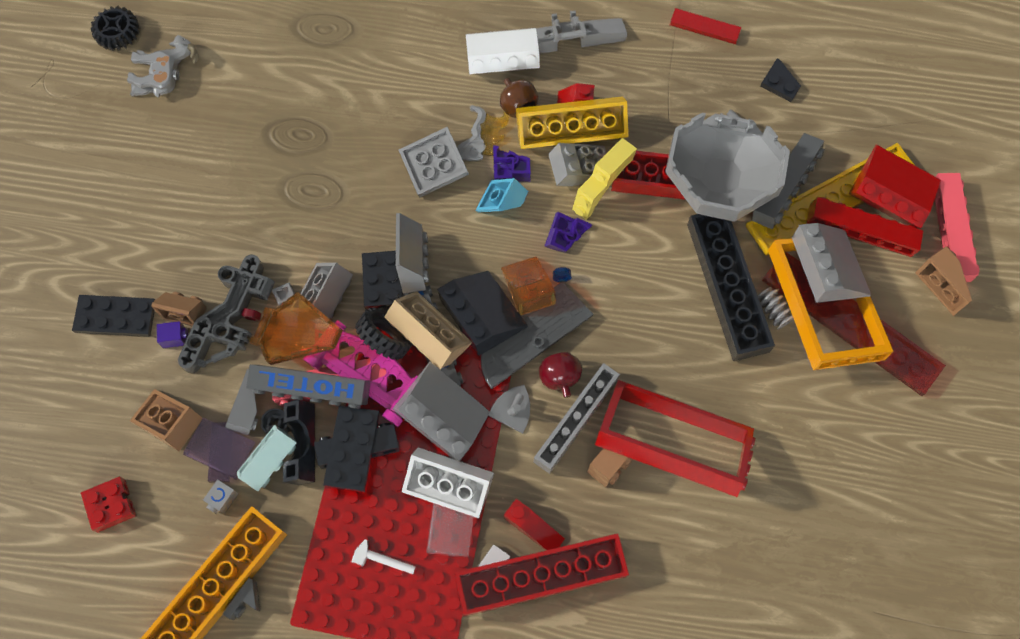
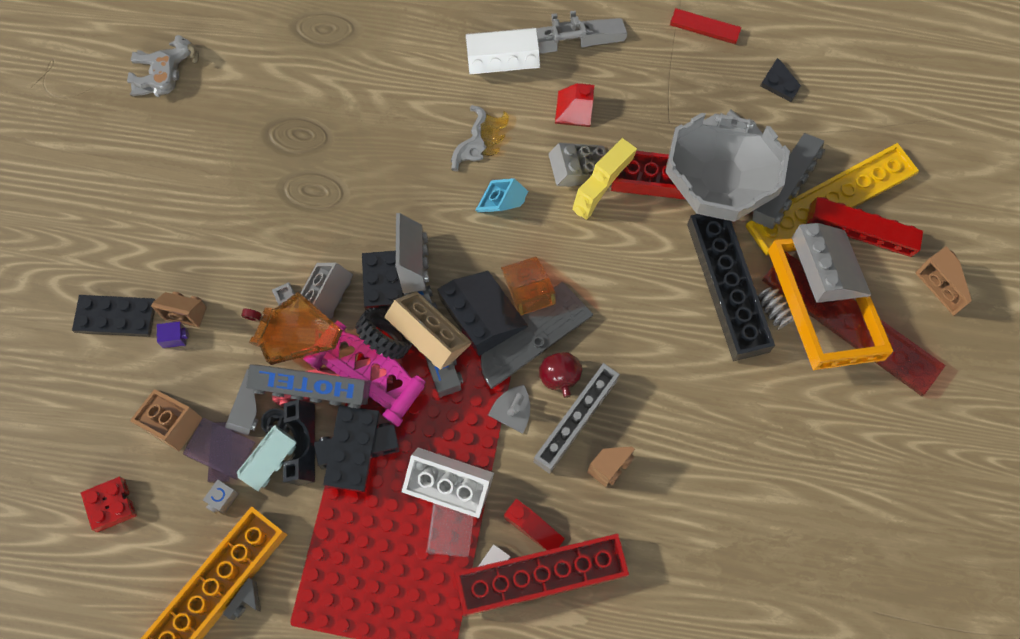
(115, 28): black gear -> none
(243, 285): dark grey beam -> none
(362, 553): white piece -> none
(433, 162): light grey plate -> none
(442, 411): light grey slope -> none
(510, 165): dark purple slope -> none
(517, 95): reddish brown piece -> none
(562, 274): clear blue tile -> none
(565, 232): dark purple slope -> none
(572, 122): yellow brick -> none
(669, 461): red door -> none
(896, 187): red slope -> none
(954, 222): coral brick -> none

